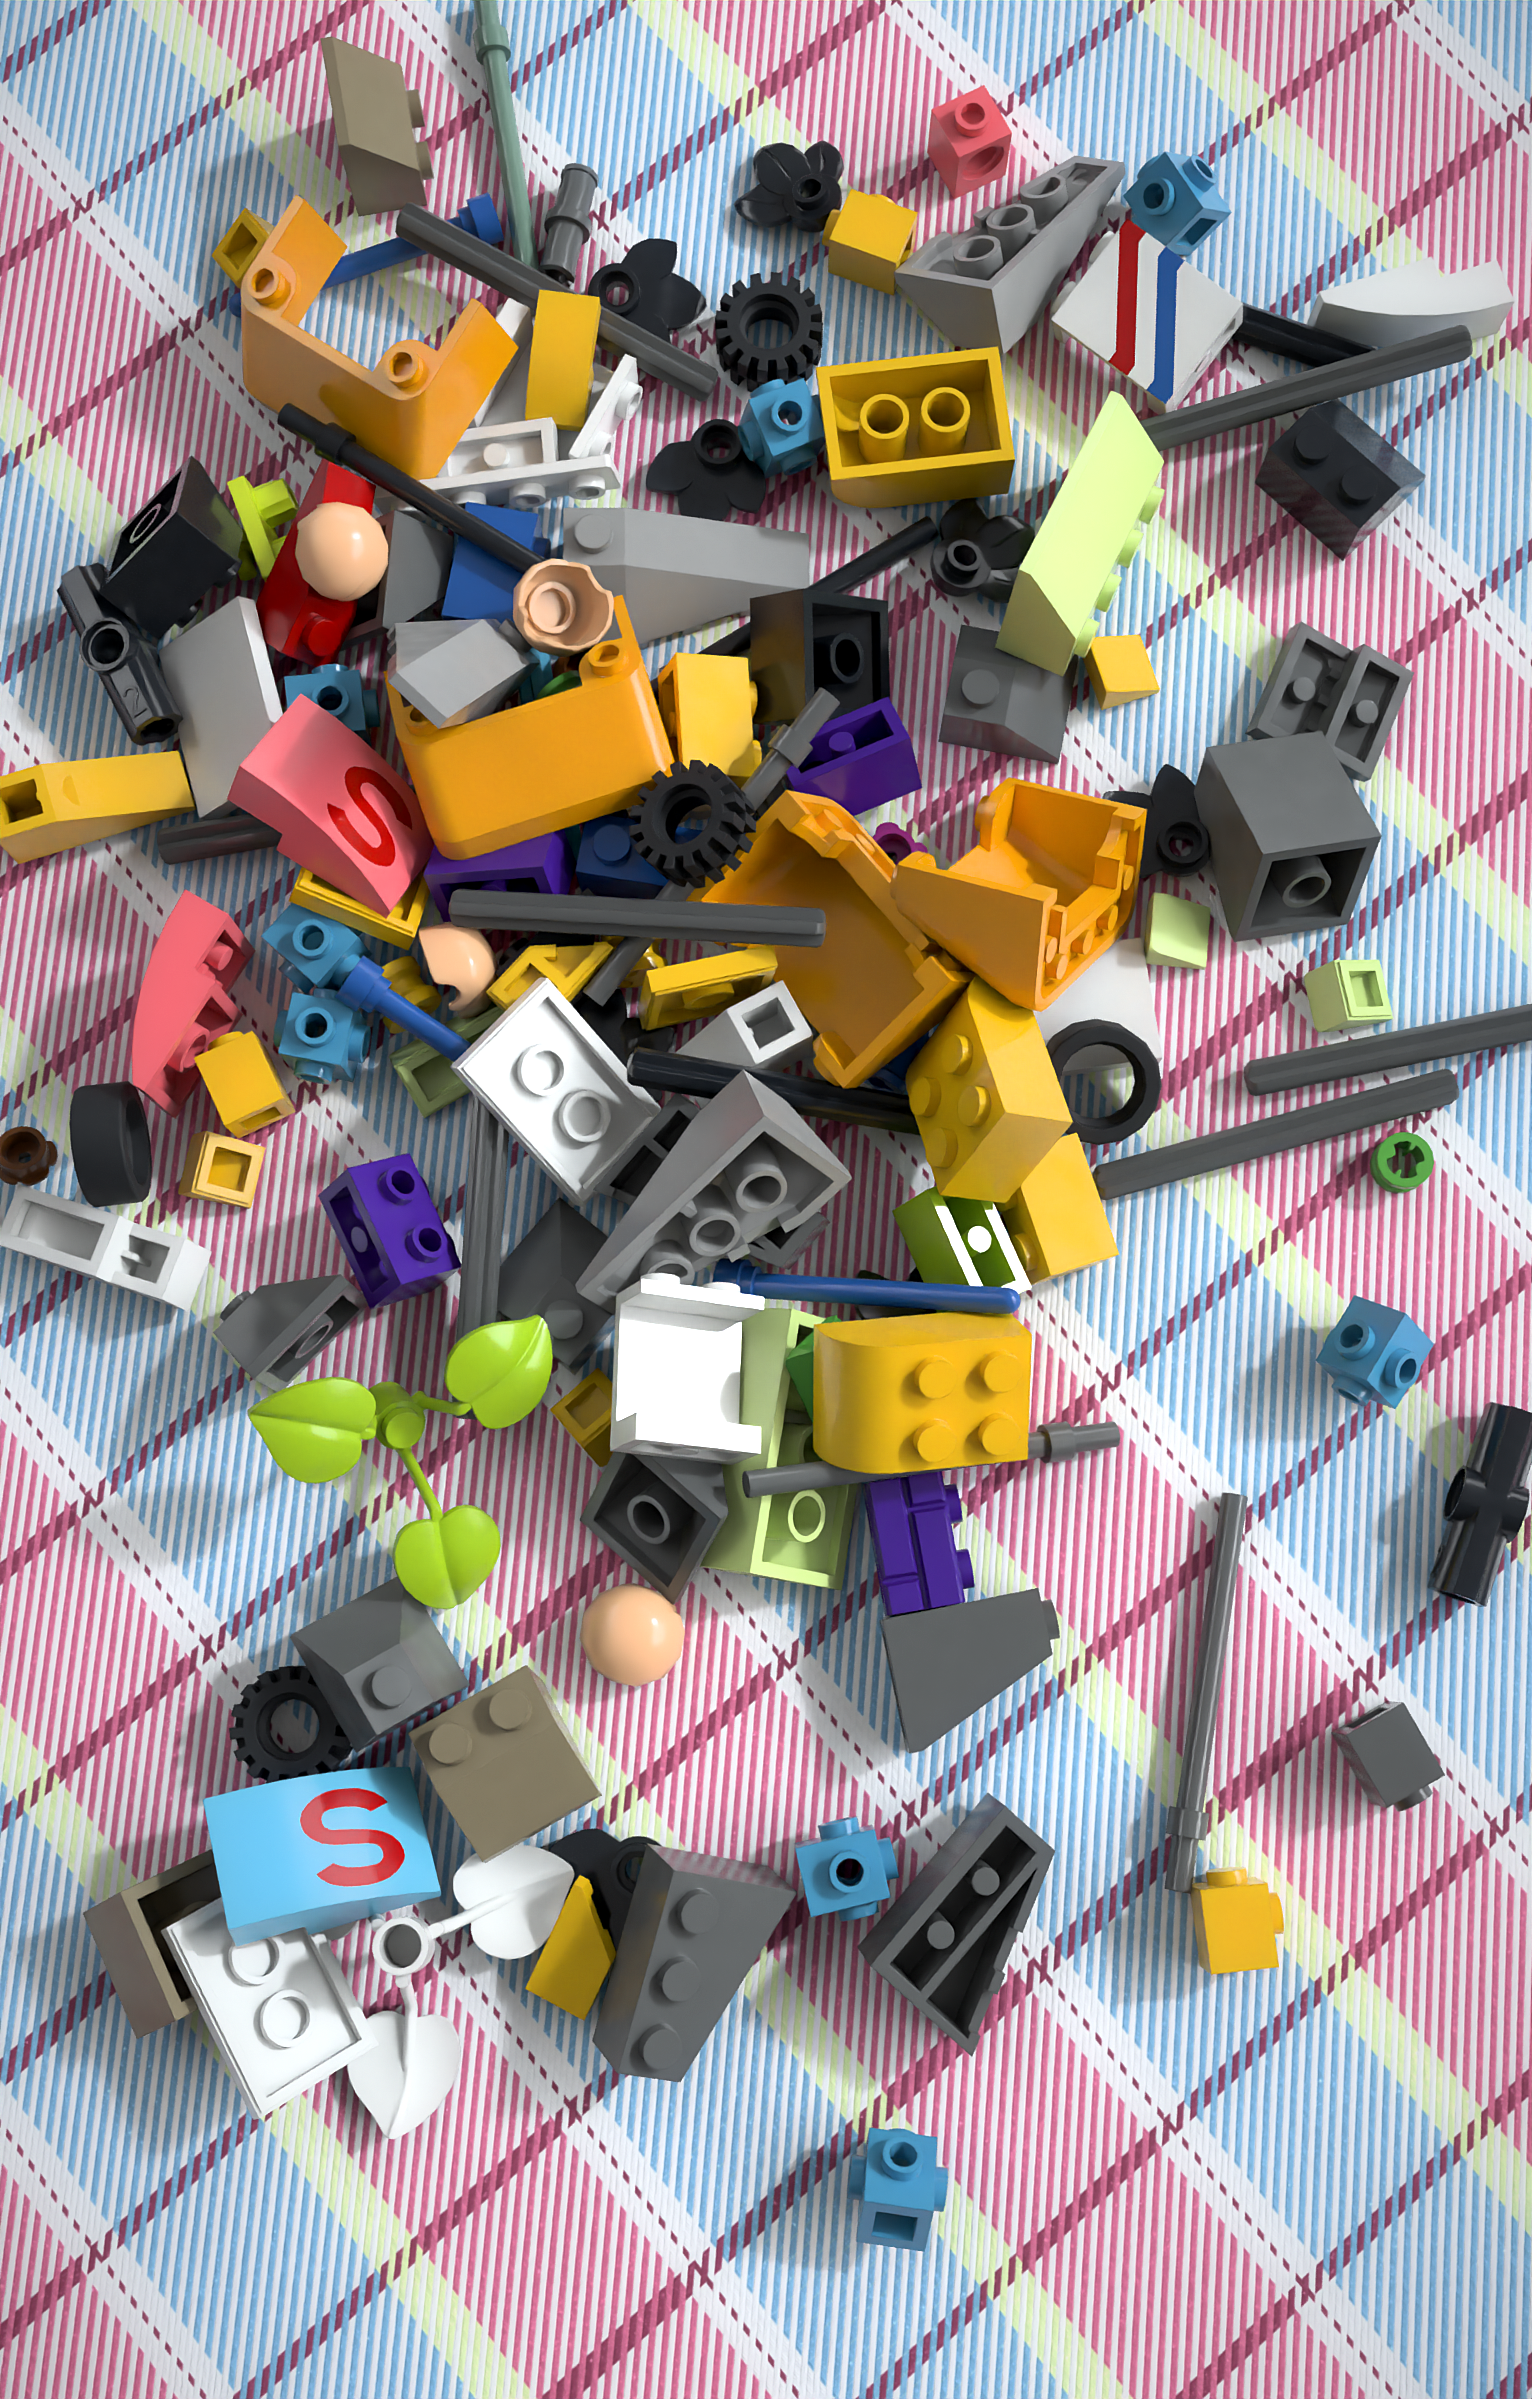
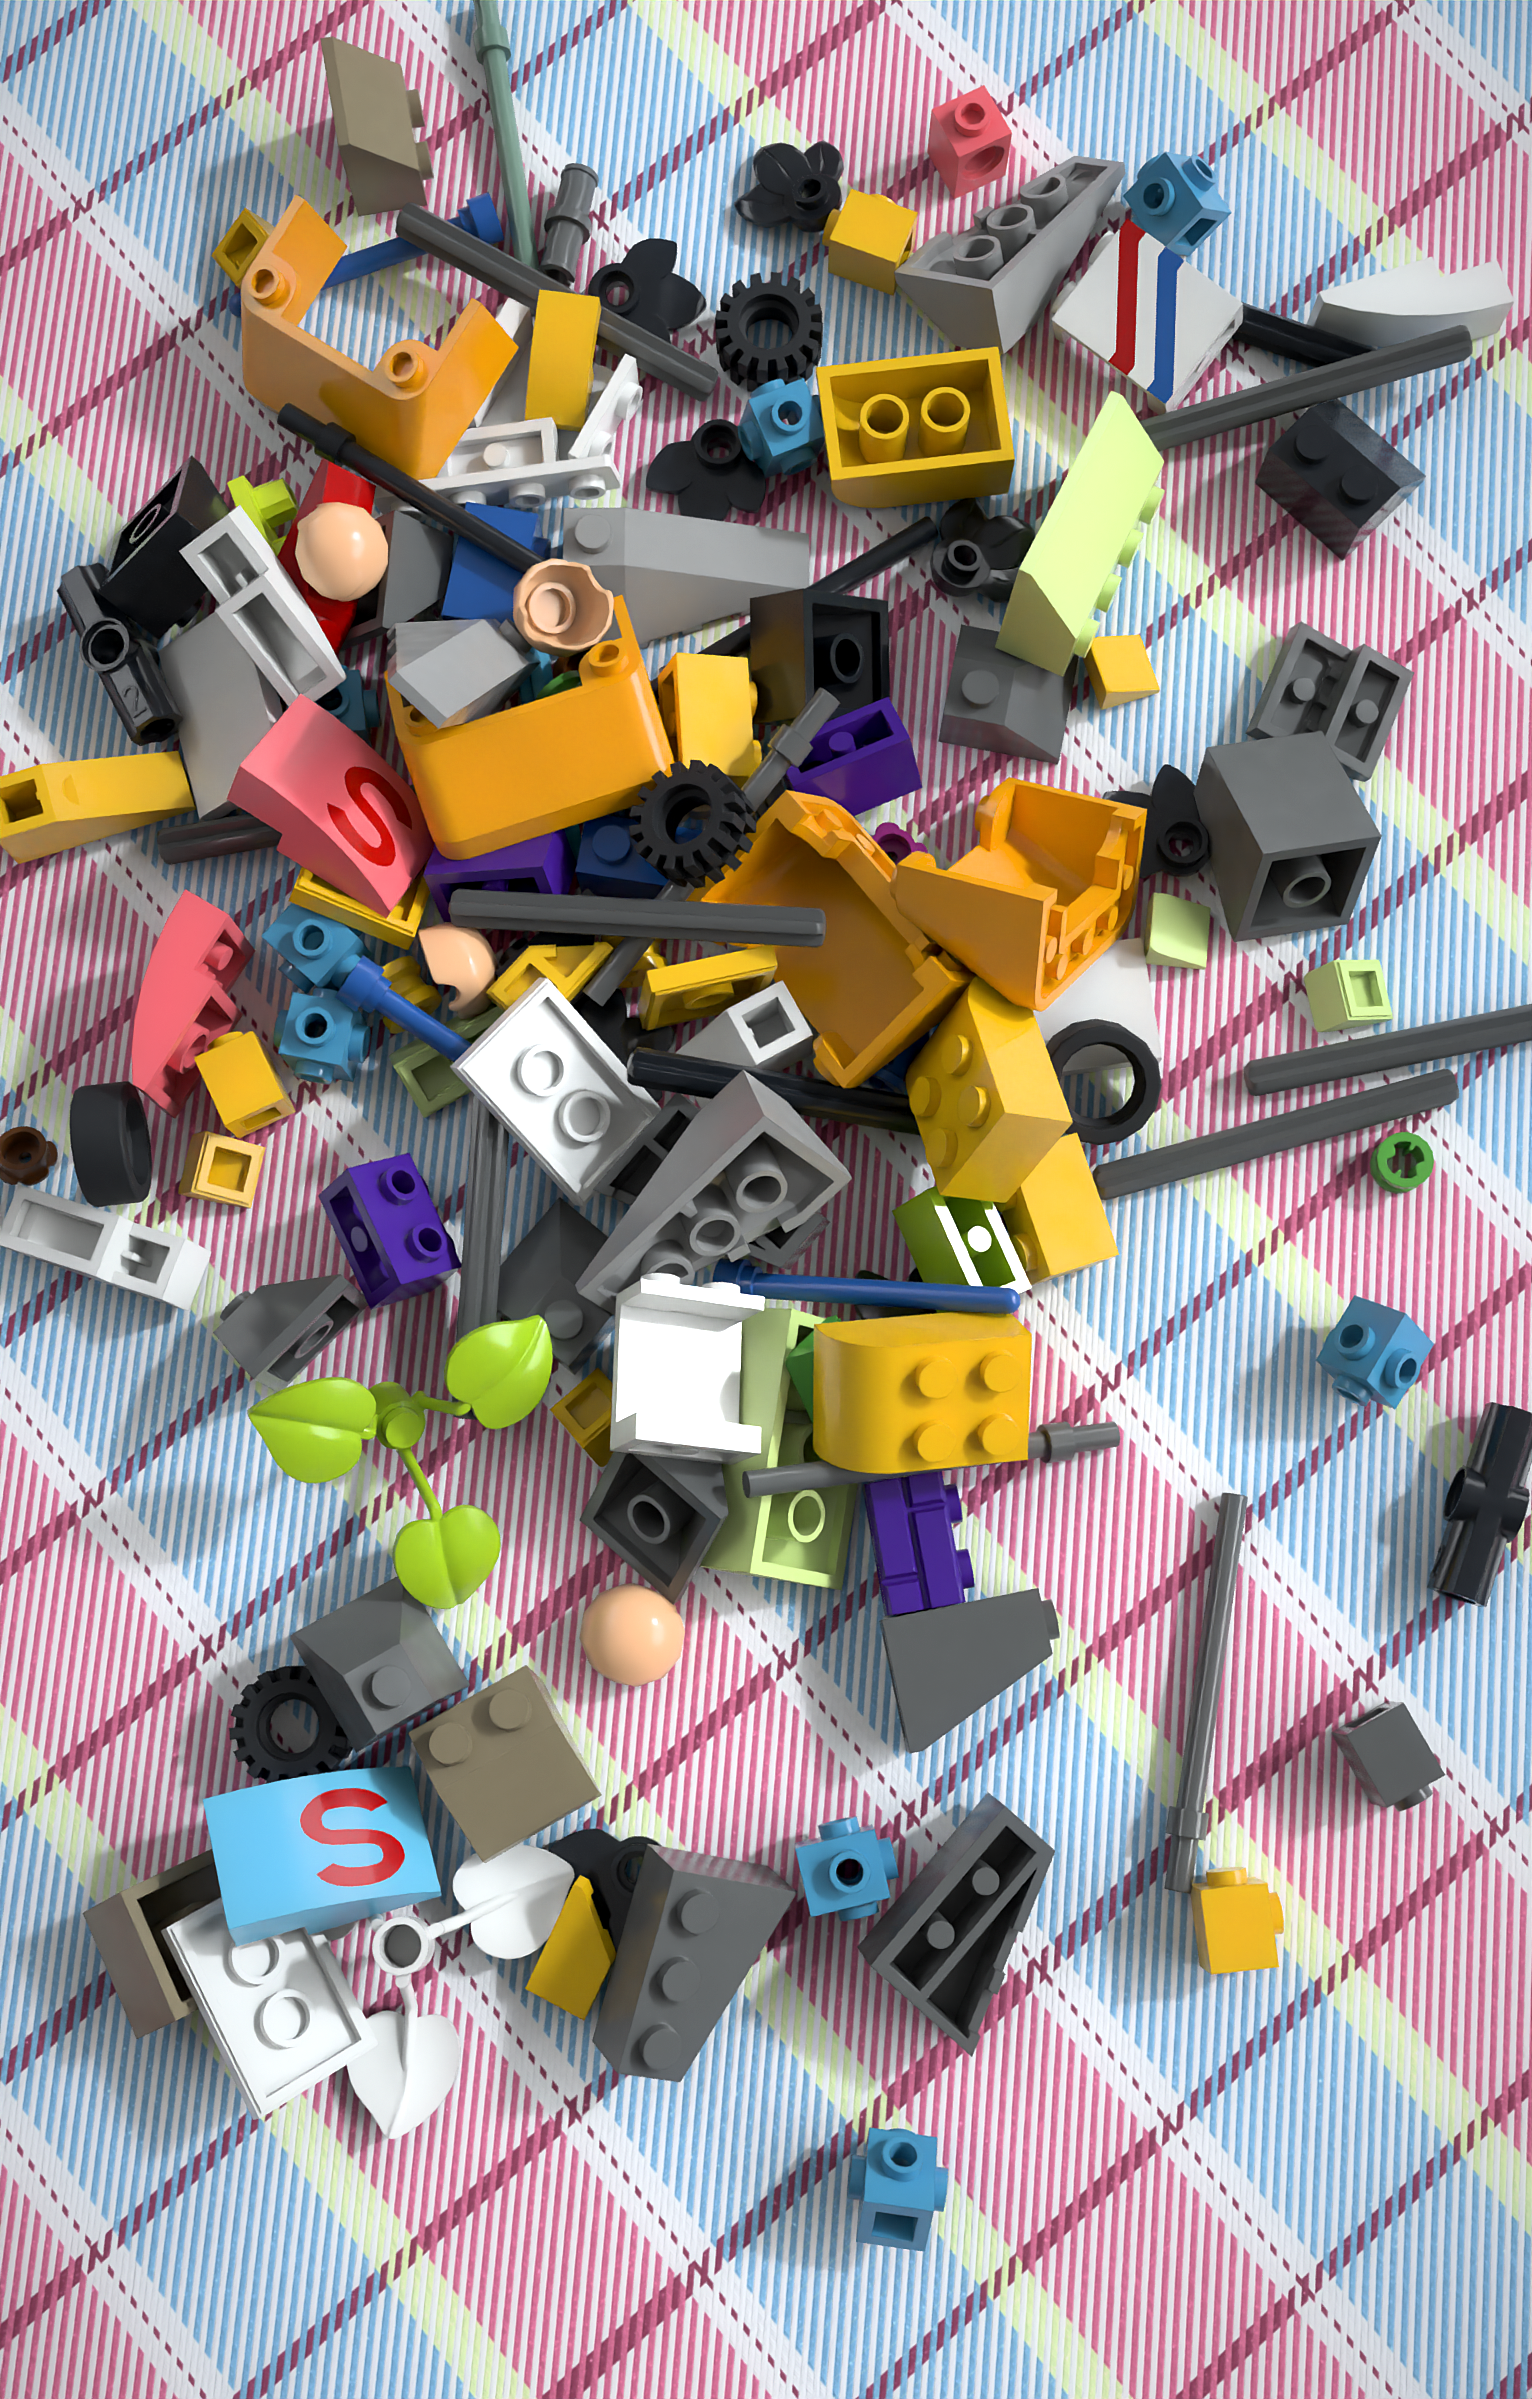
(264, 608): none -> white slope

